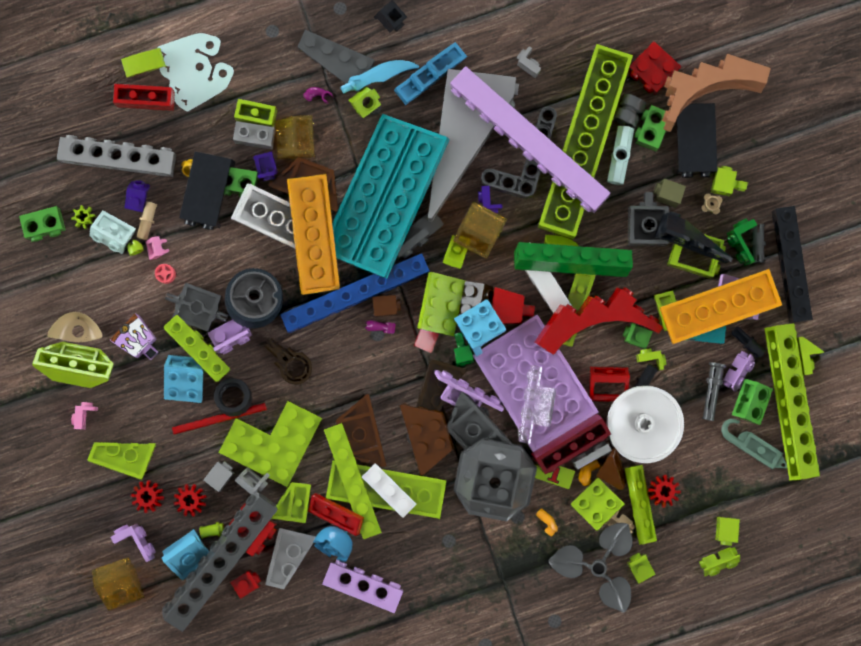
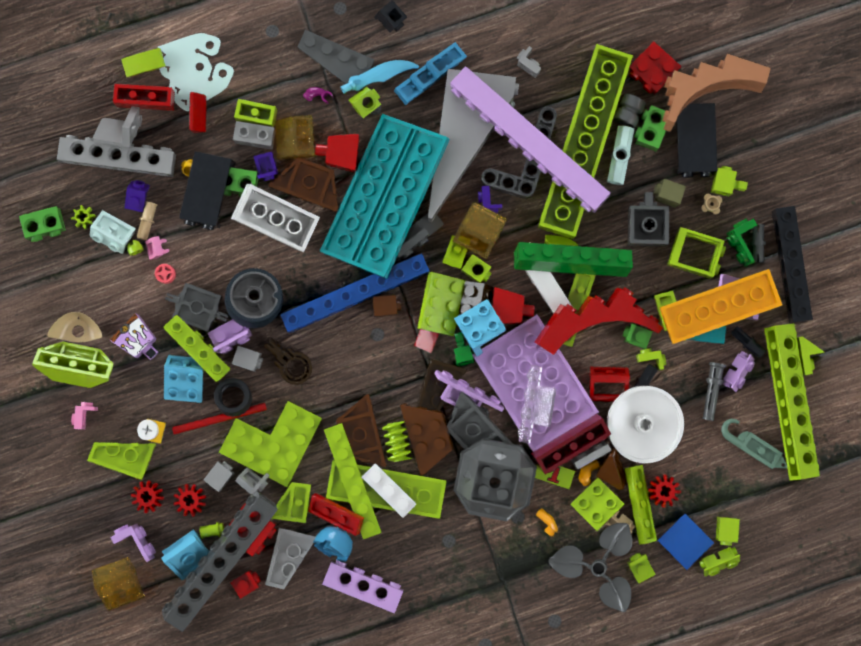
(119, 131): none -> light grey bracket
(151, 430): none -> white piece
(197, 113): none -> red slope
(247, 359): none -> light grey brick
(313, 234): light orange plate -> none
(340, 151): none -> red torso
(377, 326): magenta arm -> none
(397, 441): none -> lime piece
(474, 261): none -> lime brick
(682, 233): black wedge -> none
(685, 541): none -> blue slope
(752, 401): bright green brick -> none

